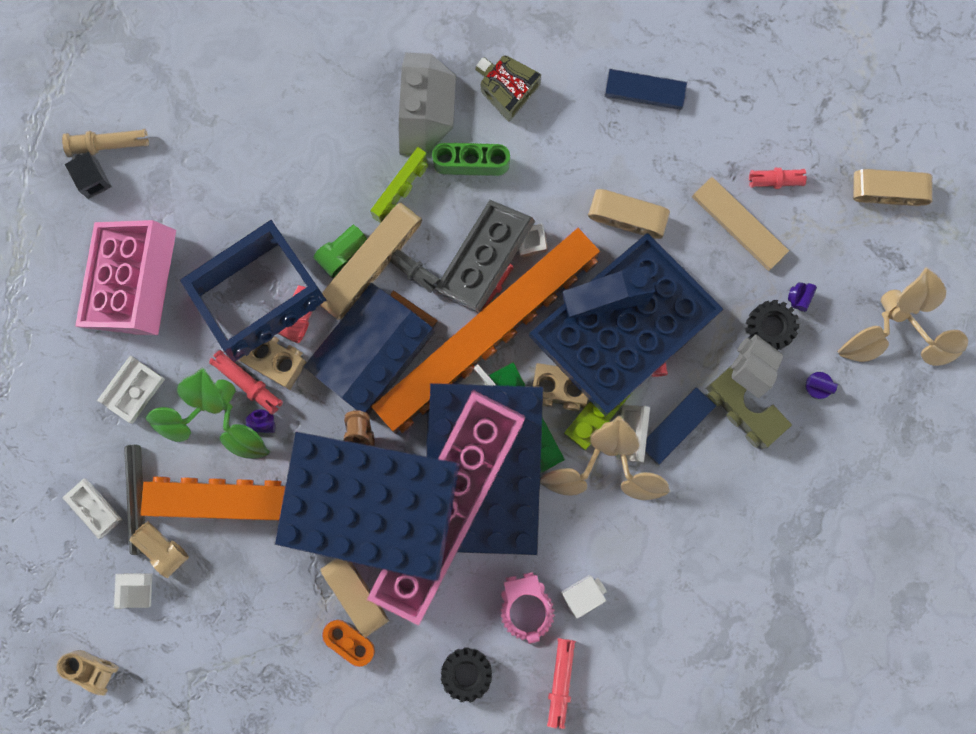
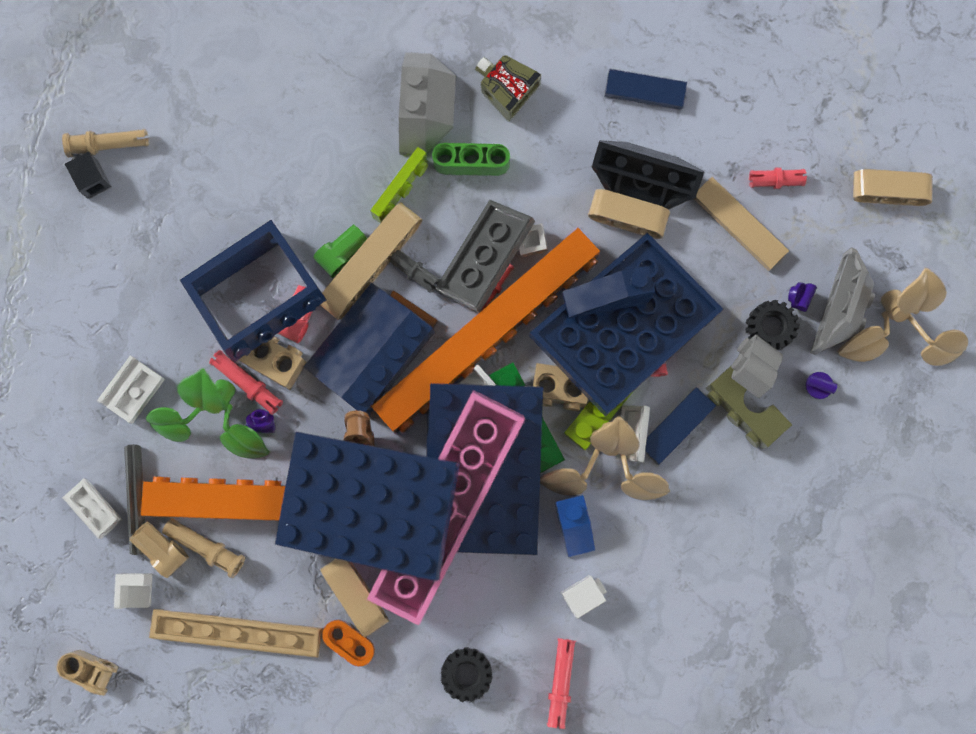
(126, 277): bright pink slope -> none
(214, 553): none -> tan pin
(235, 633): none -> tan tile
(526, 586): bright pink piece -> none
(575, 525): none -> blue slope
(646, 173): none -> black wedge
(846, 303): none -> light grey wedge

